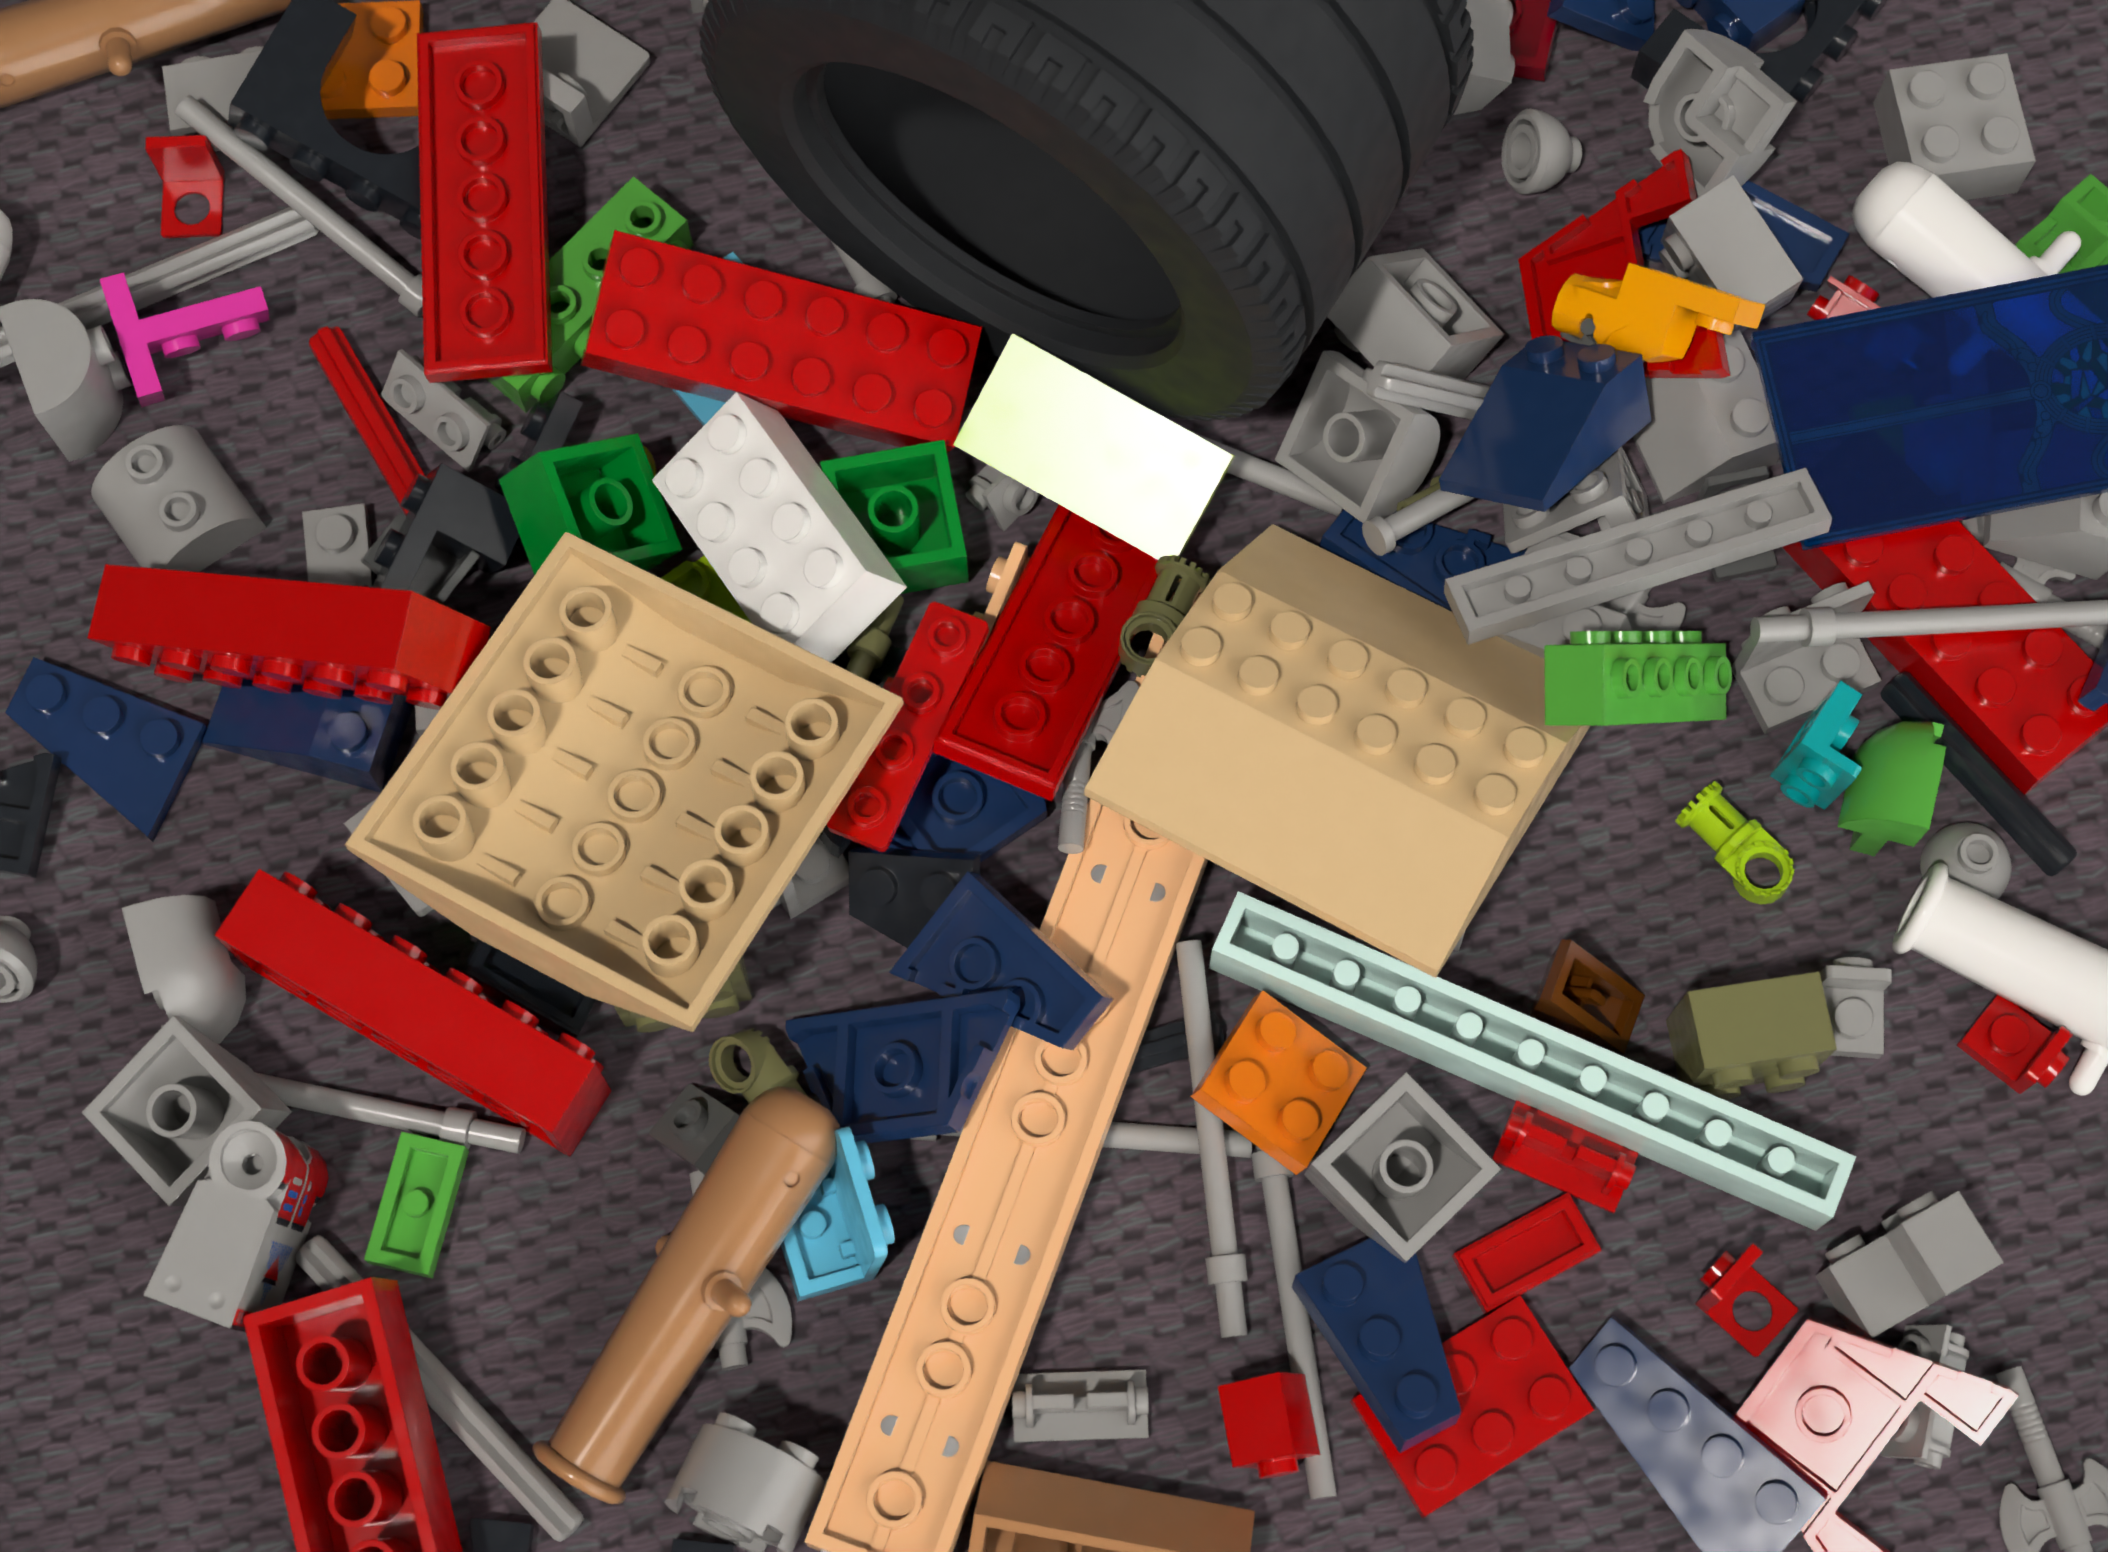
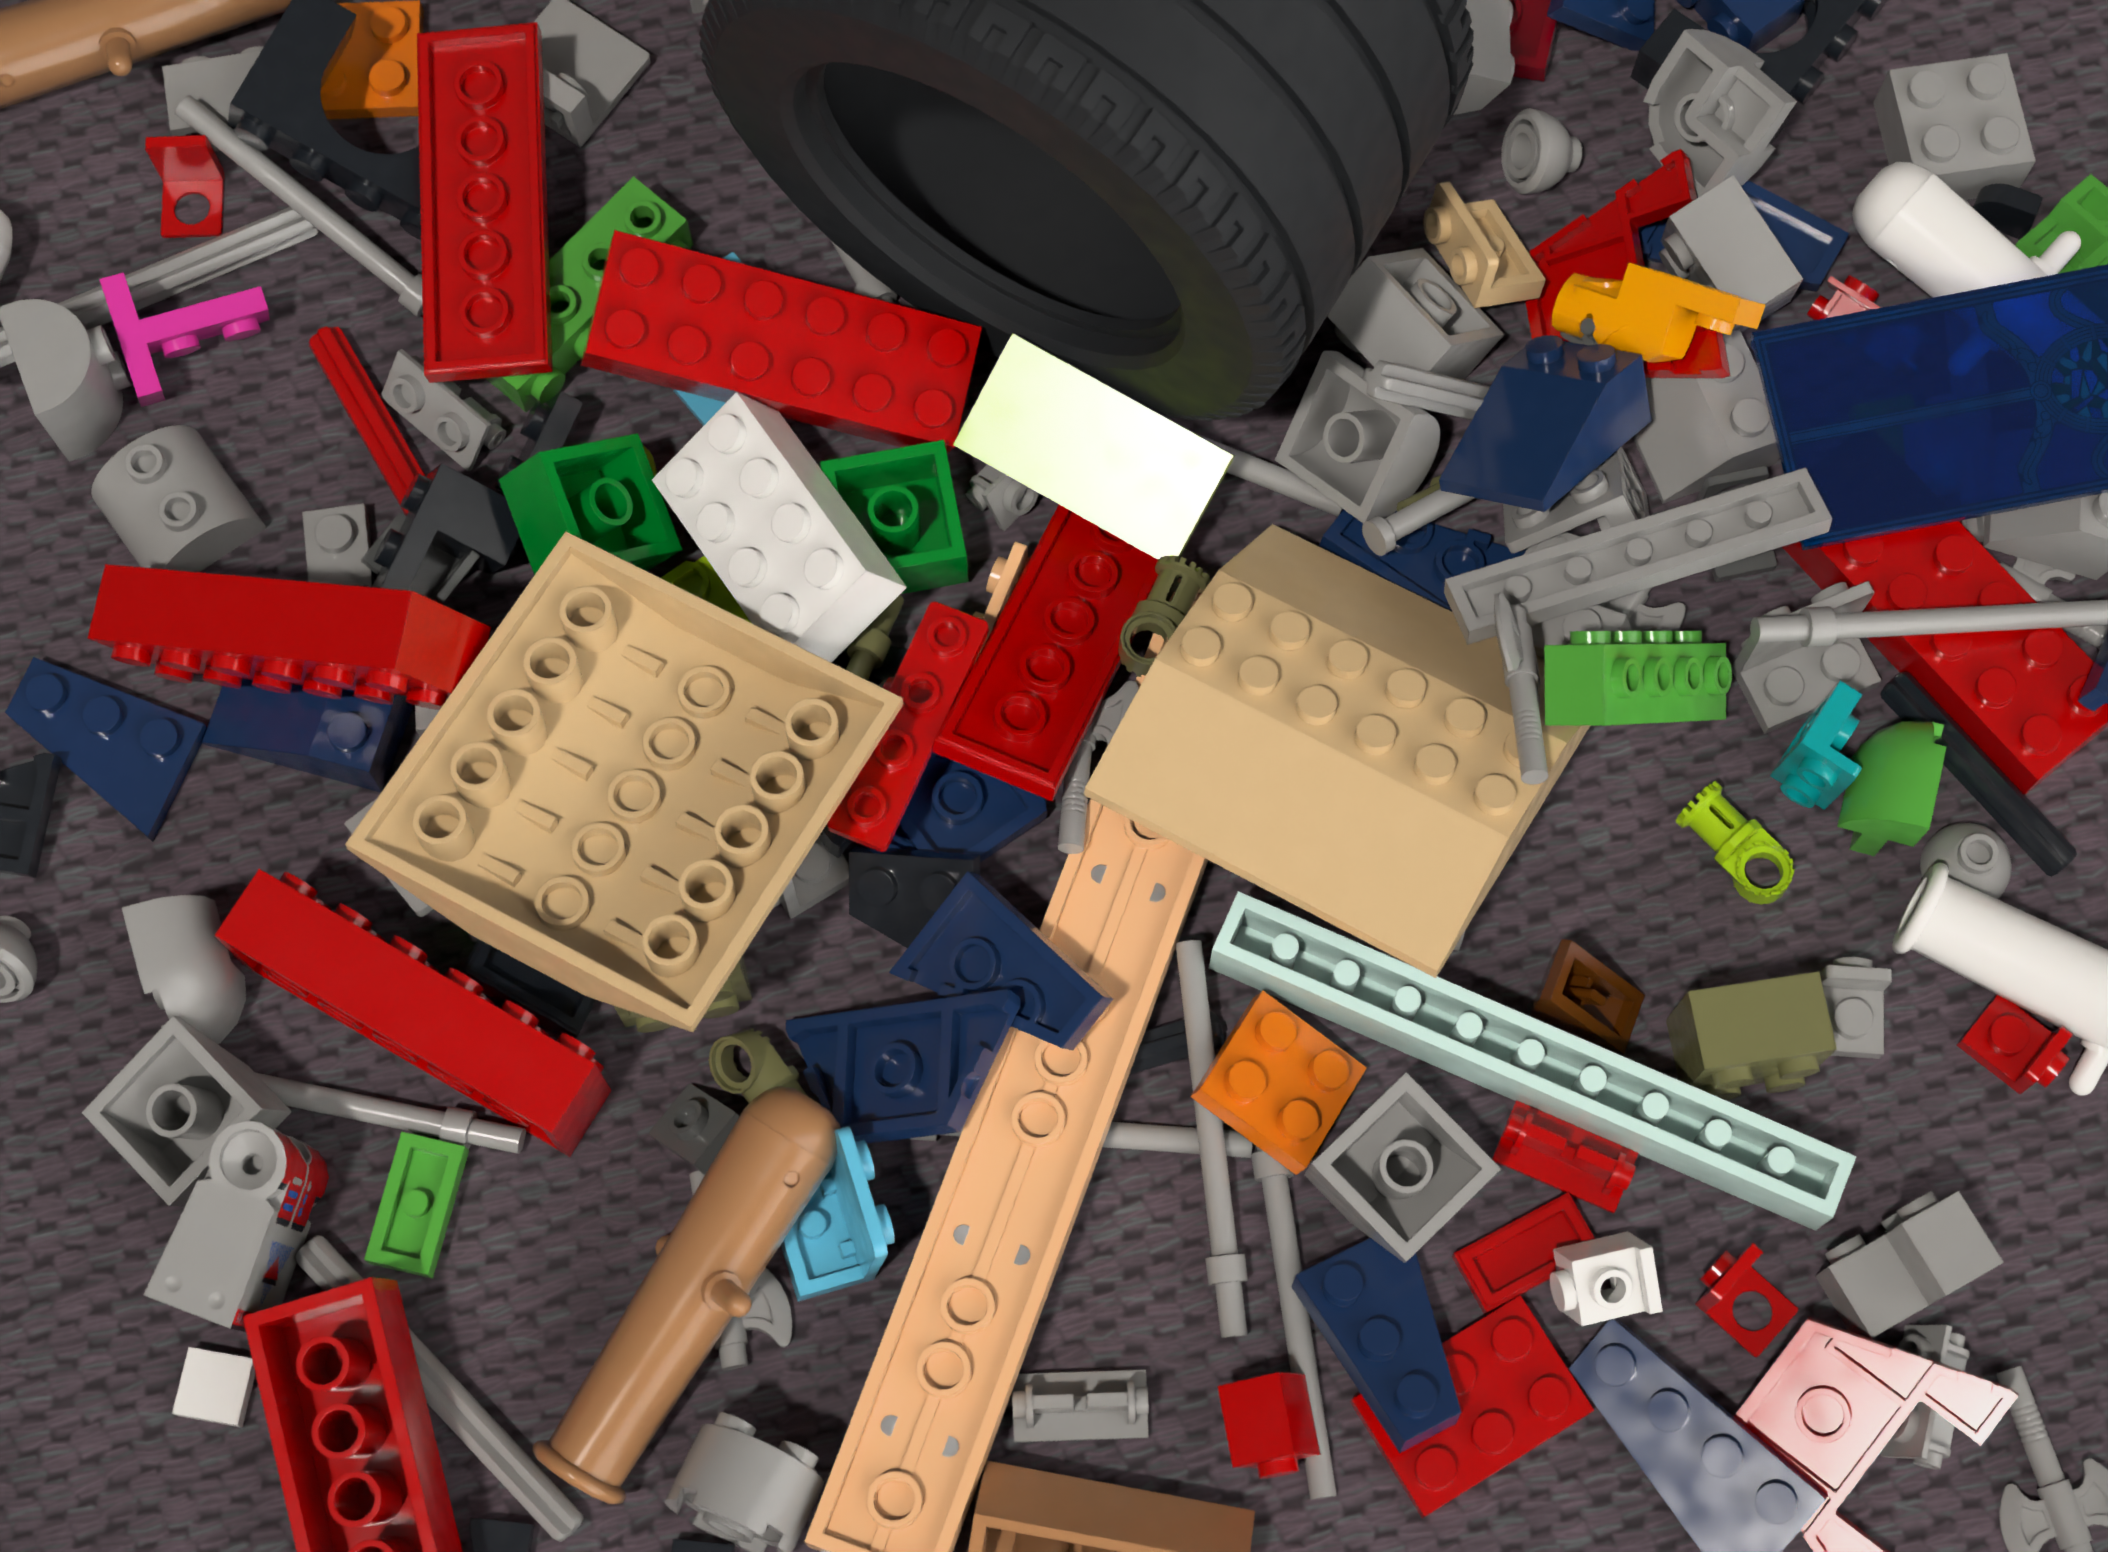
(214, 1387): none -> white tile
(1481, 249): none -> tan bracket
(1523, 680): none -> light grey piece
(1588, 1264): none -> white brick
(2008, 208): none -> black tile

